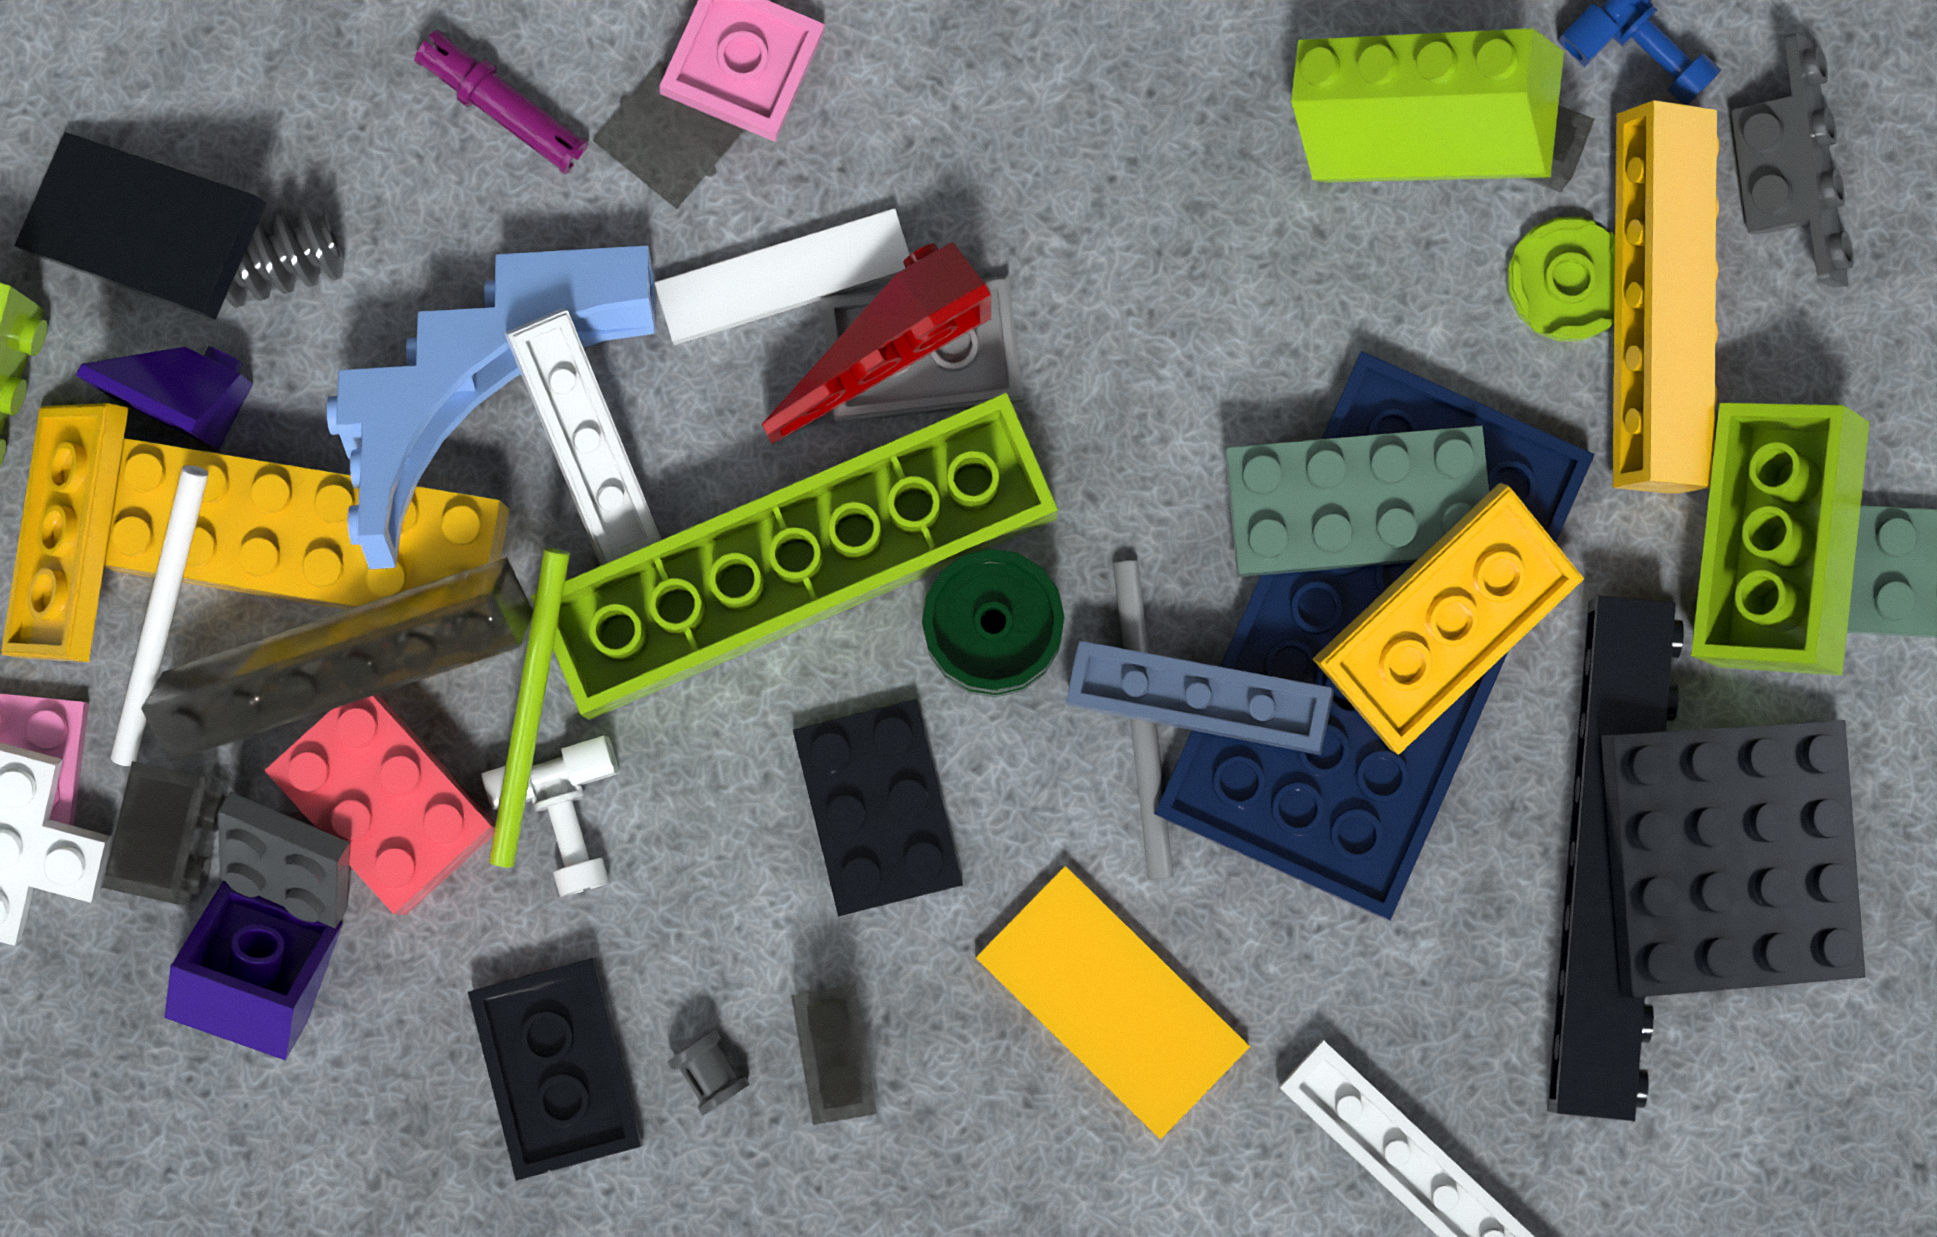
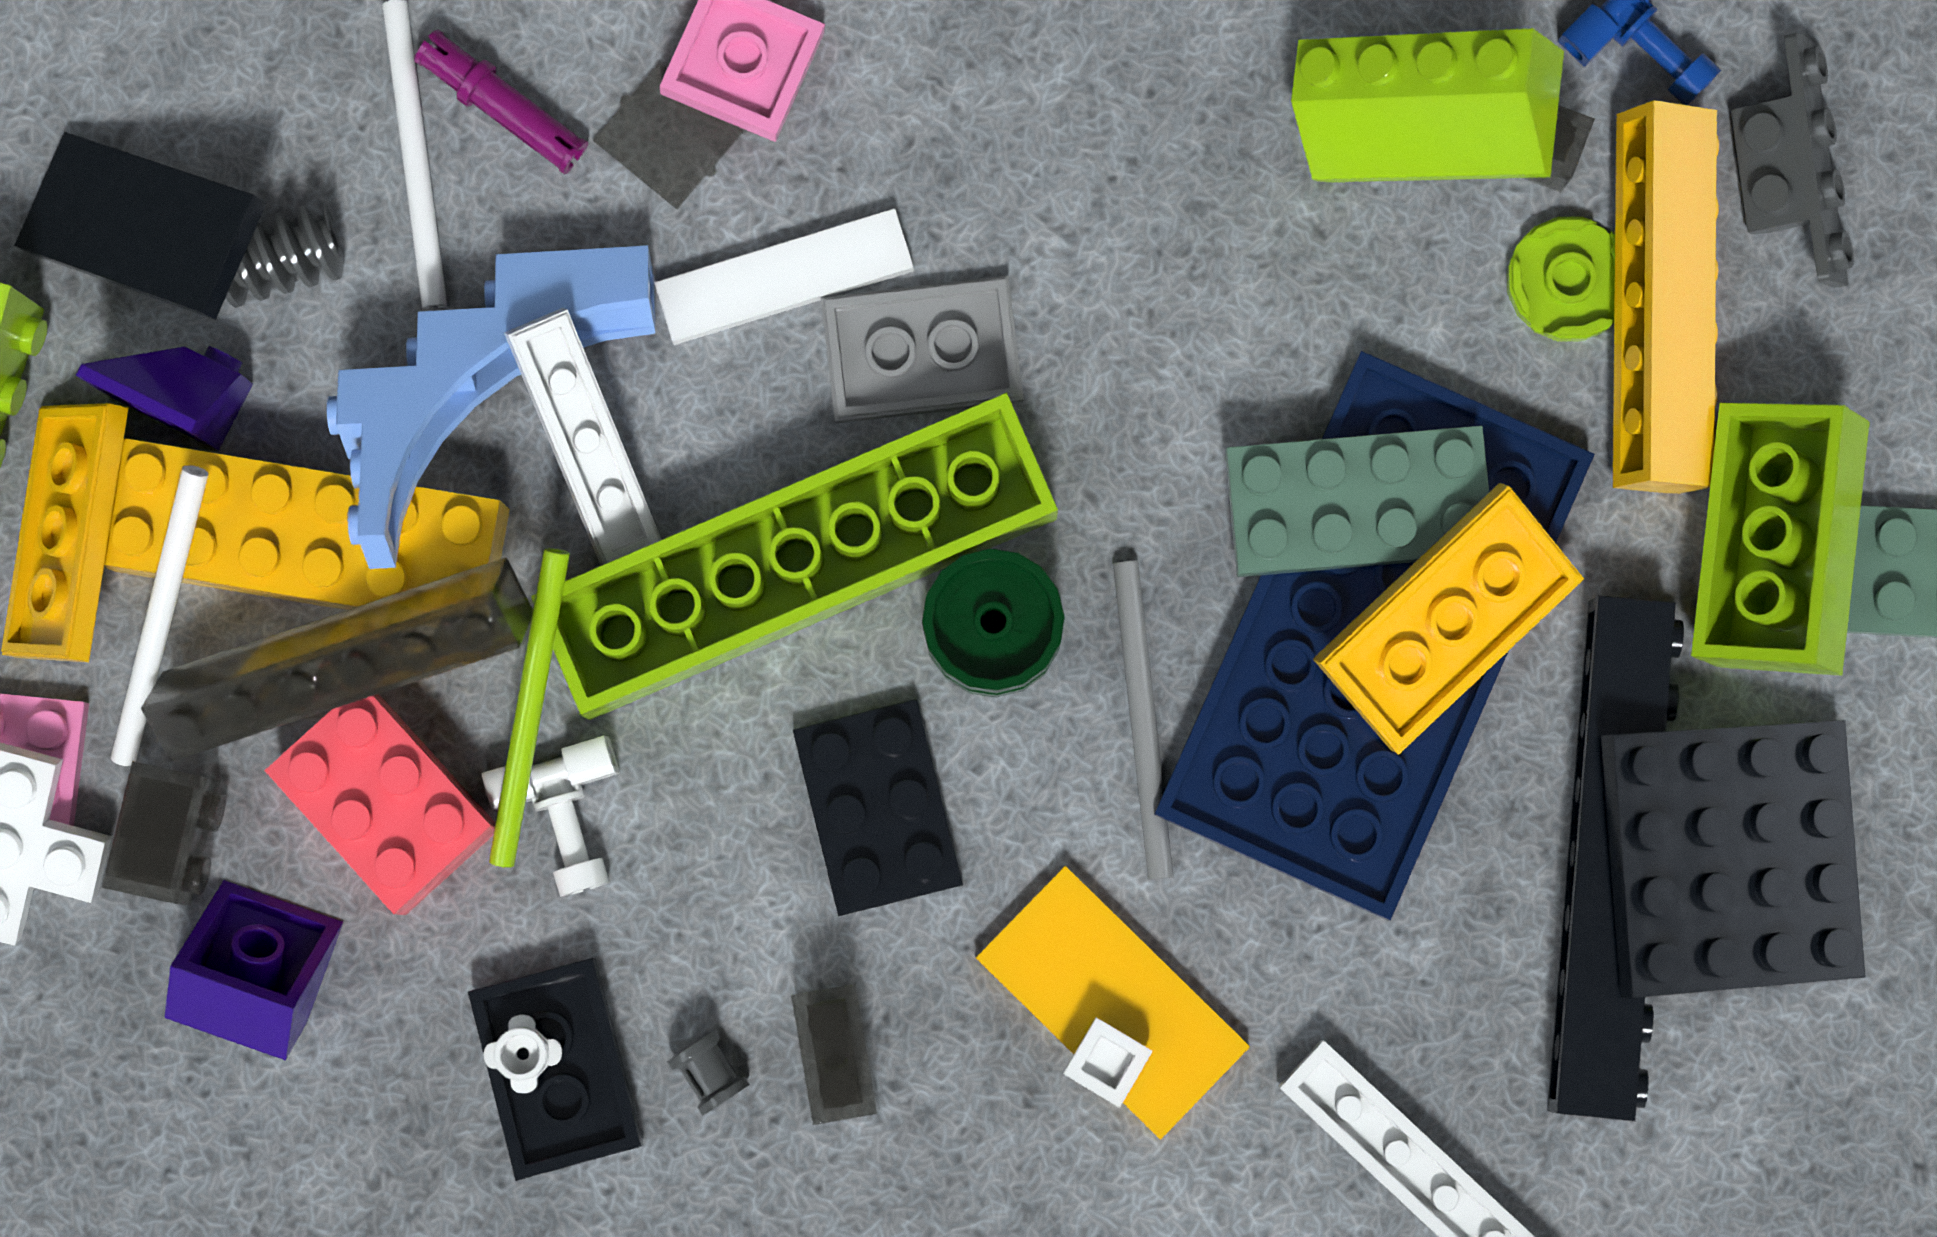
(283, 861): dark grey plate -> none
(414, 154): none -> white piece
(504, 1056): none -> white plate
(911, 318): red wedge -> none
(1107, 1062): none -> white plate
(1200, 697): sand blue plate -> none

